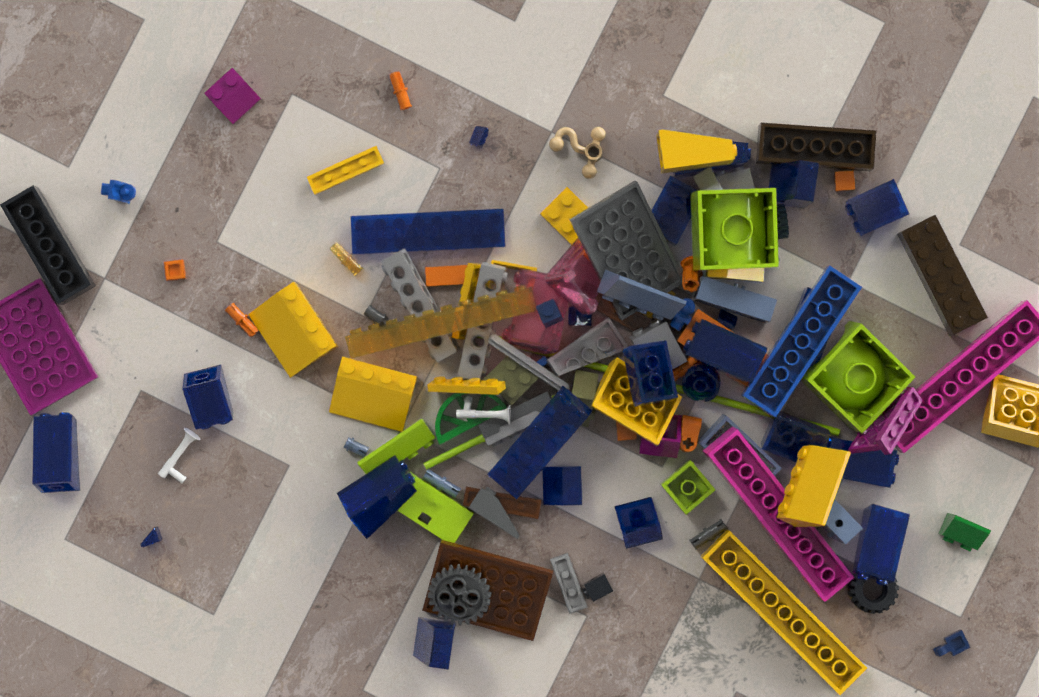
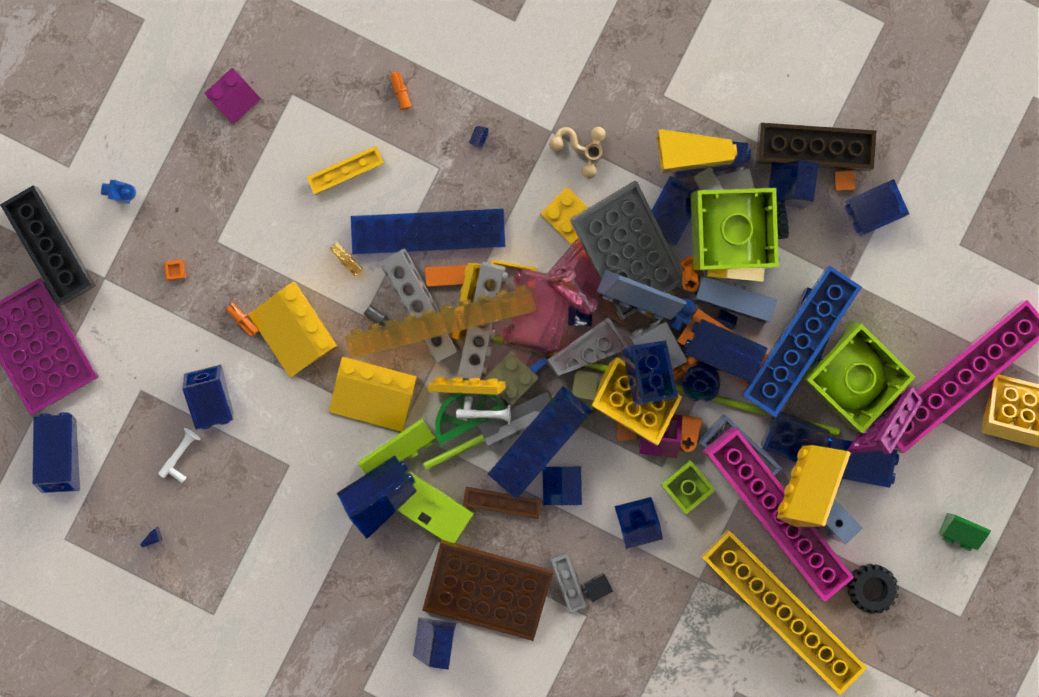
(356, 447): sand blue pin -> none
(441, 483): sand blue pin -> none
(459, 594): dark grey gear -> none
(490, 508): dark grey slope -> none
(526, 362): light grey axle -> none
(549, 313): dark blue brick -> none
(708, 534): dark grey pin -> none
(880, 544): clear blue slope -> none
(942, 275): dark brown brick -> none
(954, 643): dark blue plate -> none

